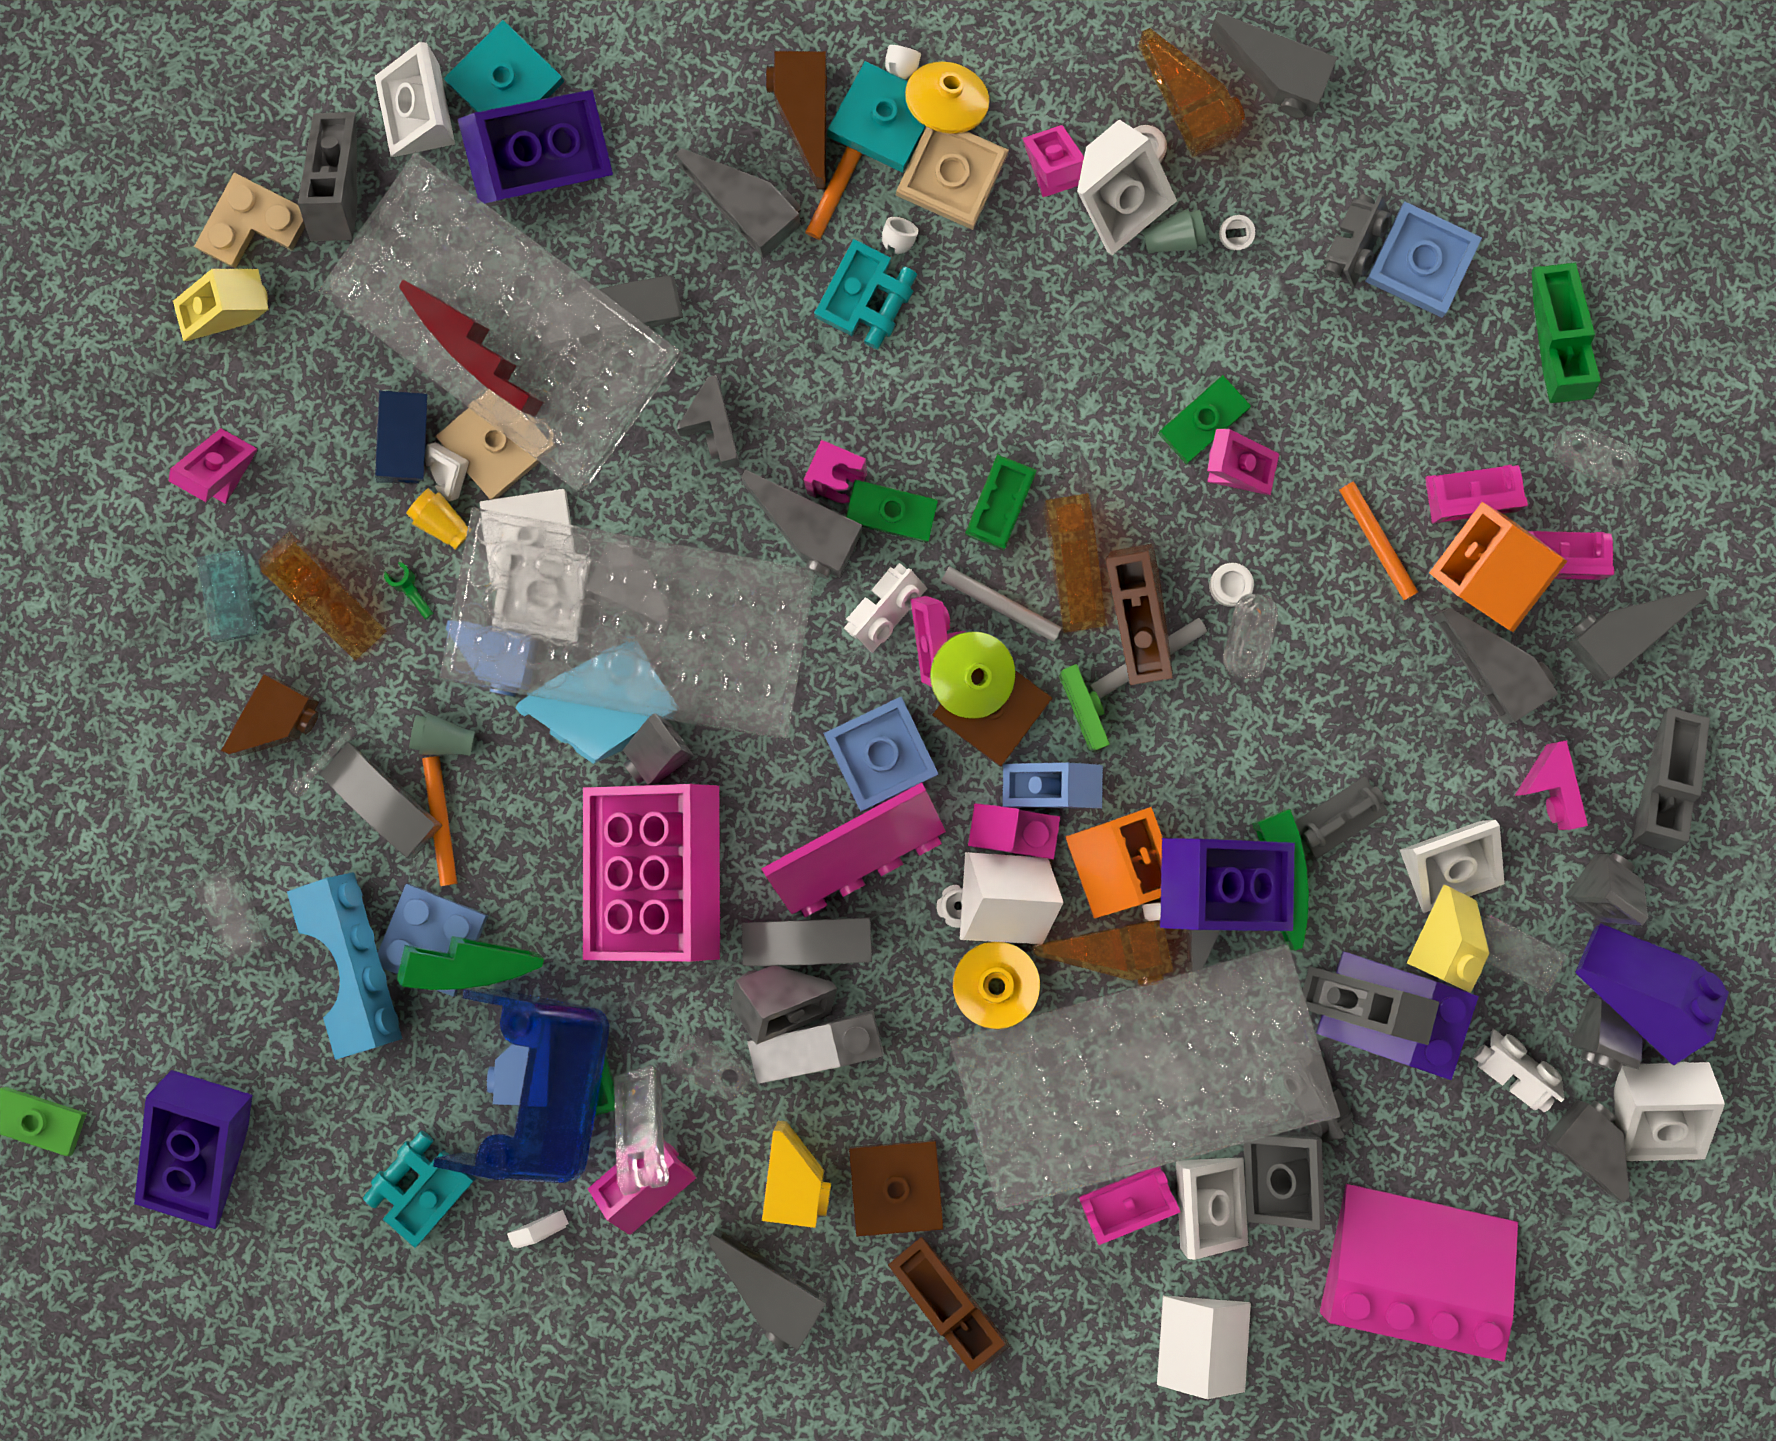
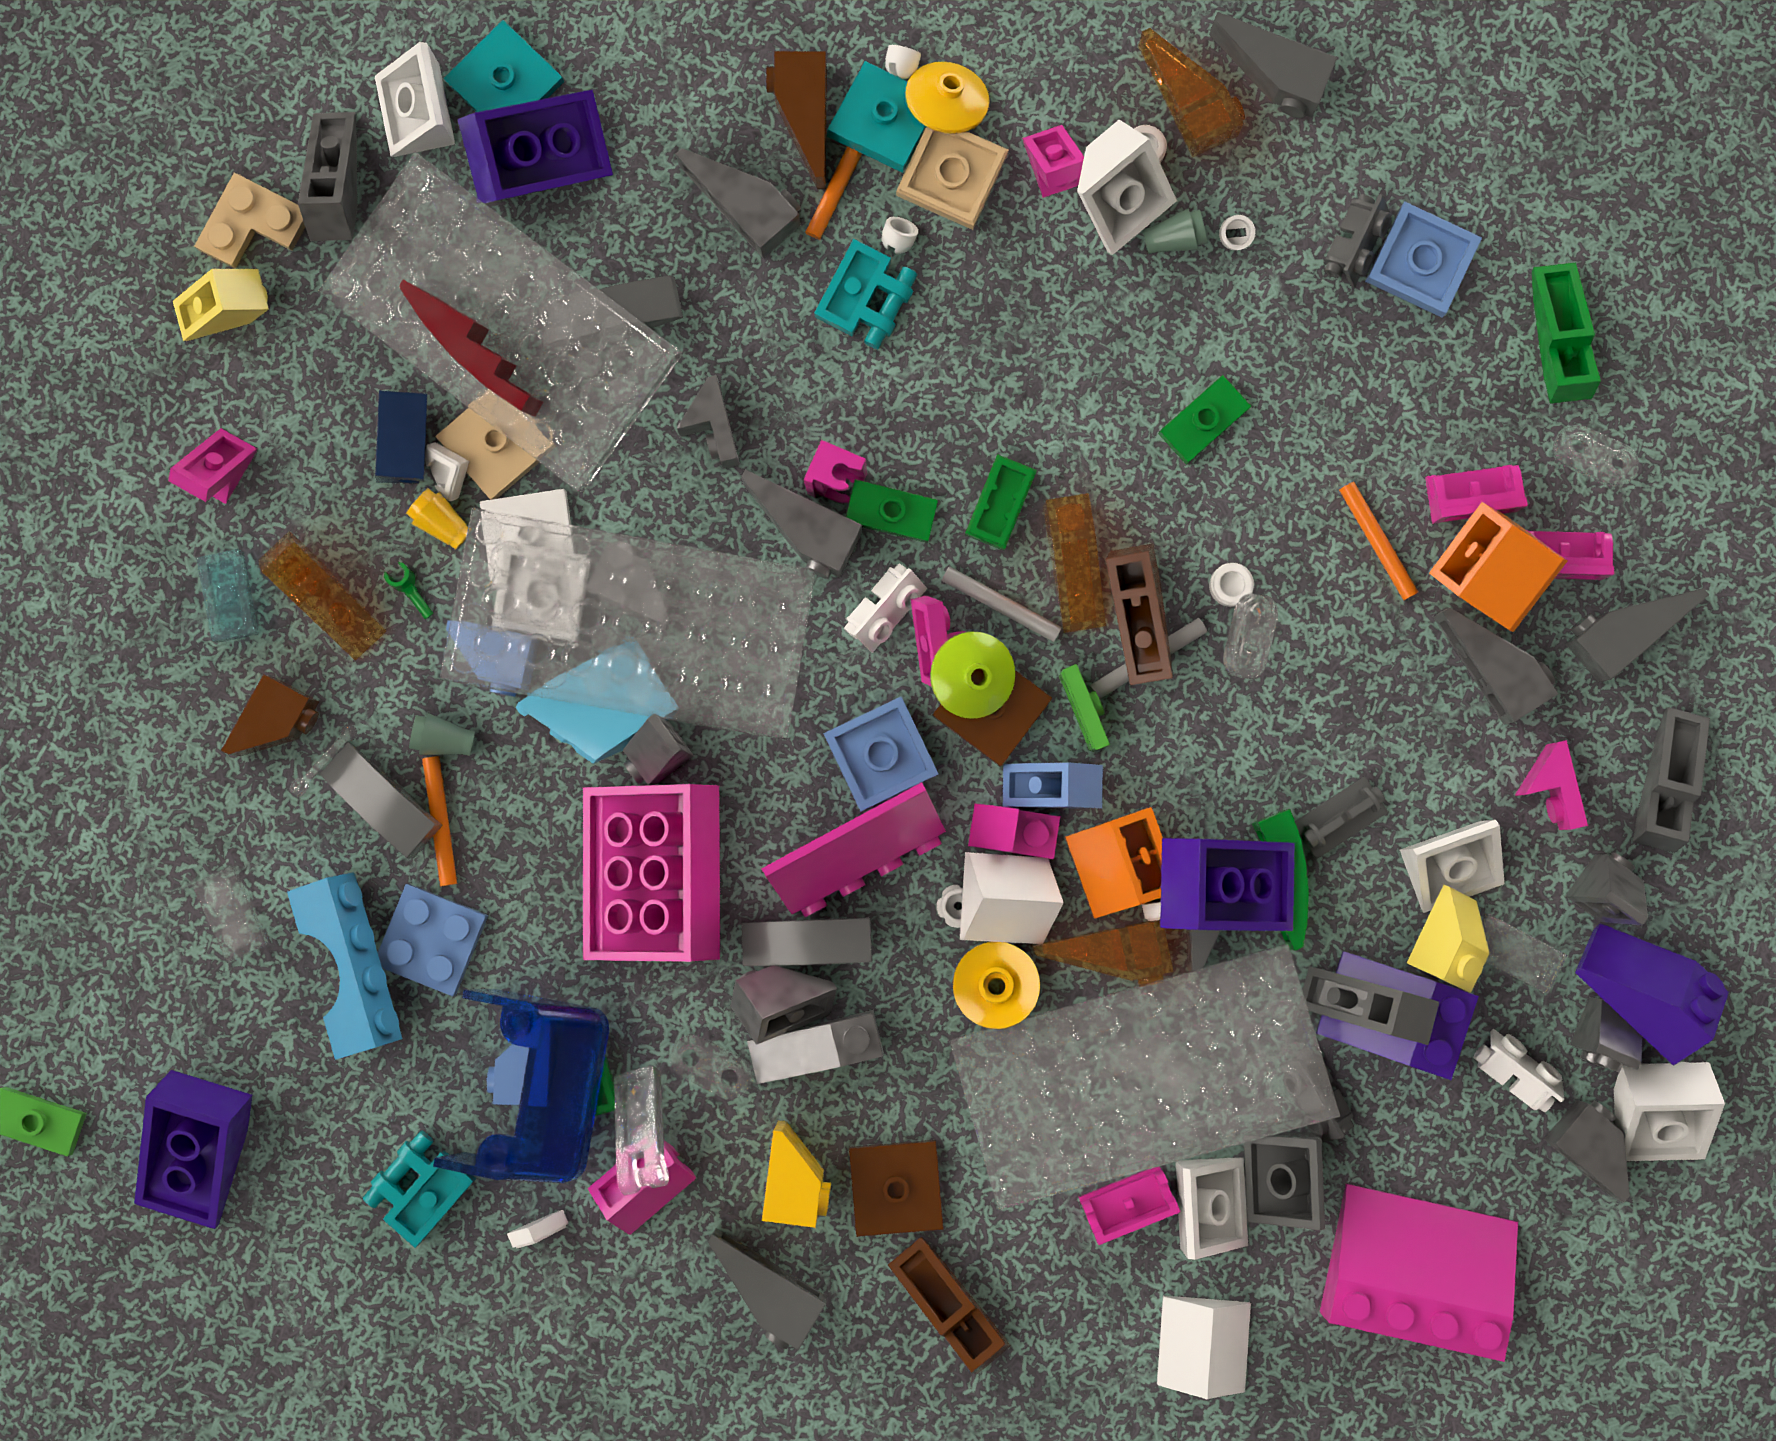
(465, 965): green slope -> none
(1241, 463): dark pink slope -> none

